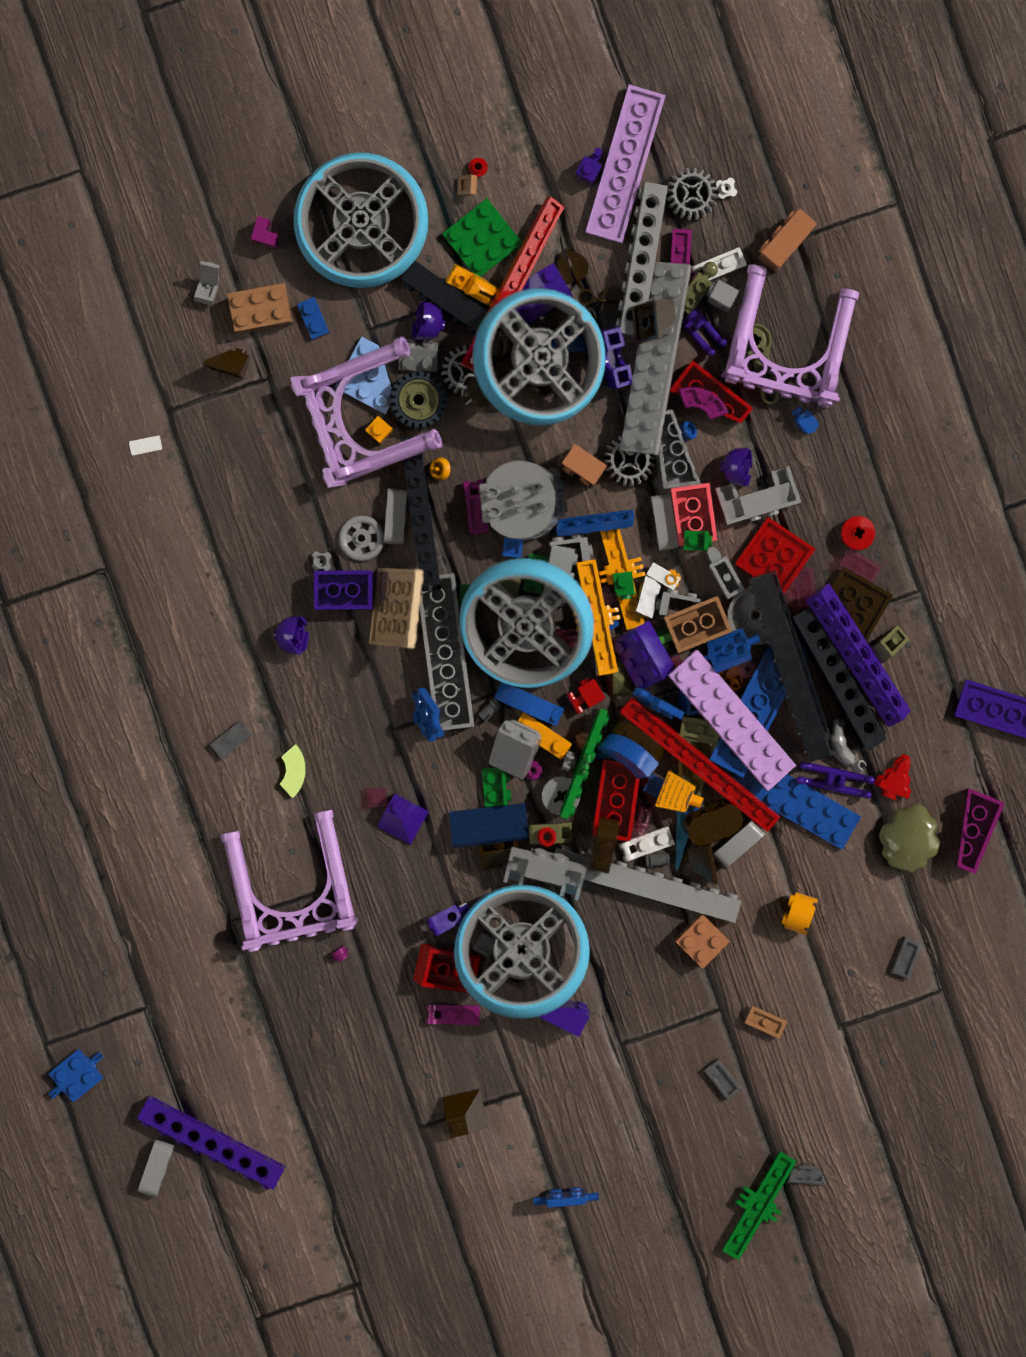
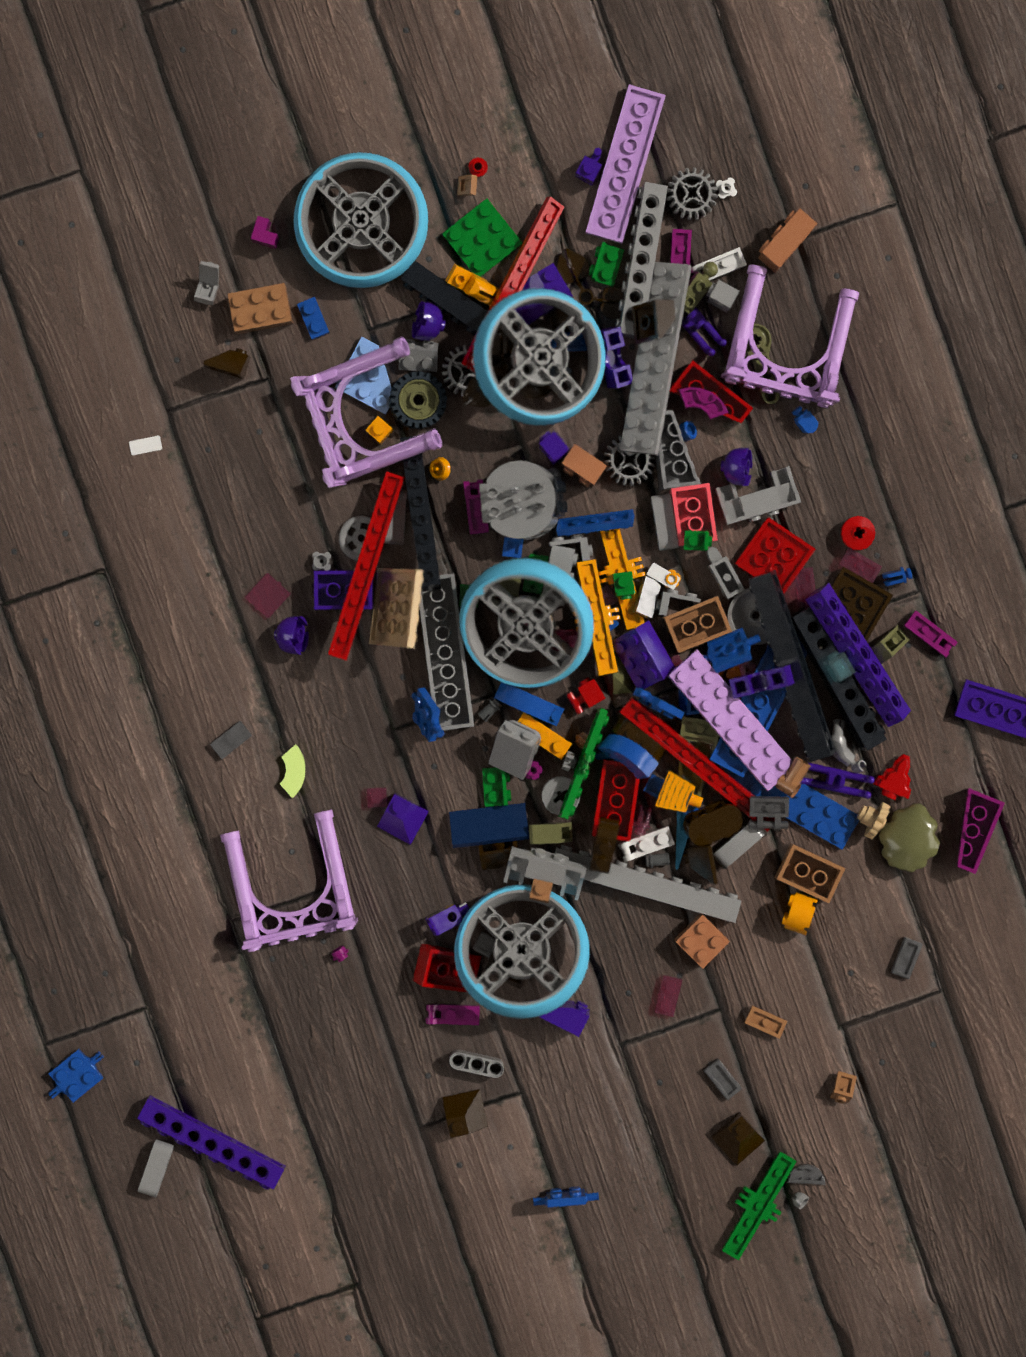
(268, 595): none -> clear pink piece
(366, 566): none -> red plate
(486, 1061): none -> light grey beam
(541, 891): none -> medium nougat plate
(551, 841): red plate -> none
(553, 447): none -> dark purple arch
(607, 264): none -> green bracket
(664, 637): bright green tile -> none
(668, 995): none -> clear pink plate
(738, 1138): none -> dark brown slope
(761, 681): none -> dark purple arch
(769, 807): none -> flat silver plate
(791, 780): none -> medium nougat piece
(800, 1200): none -> light grey hinge
(809, 873): none -> medium nougat brick
(838, 666): none -> clear light blue brick
(843, 1087): none -> medium nougat bracket
(873, 818): none -> tan plant
(904, 574): none -> blue arm
(930, 633): none -> magenta plate

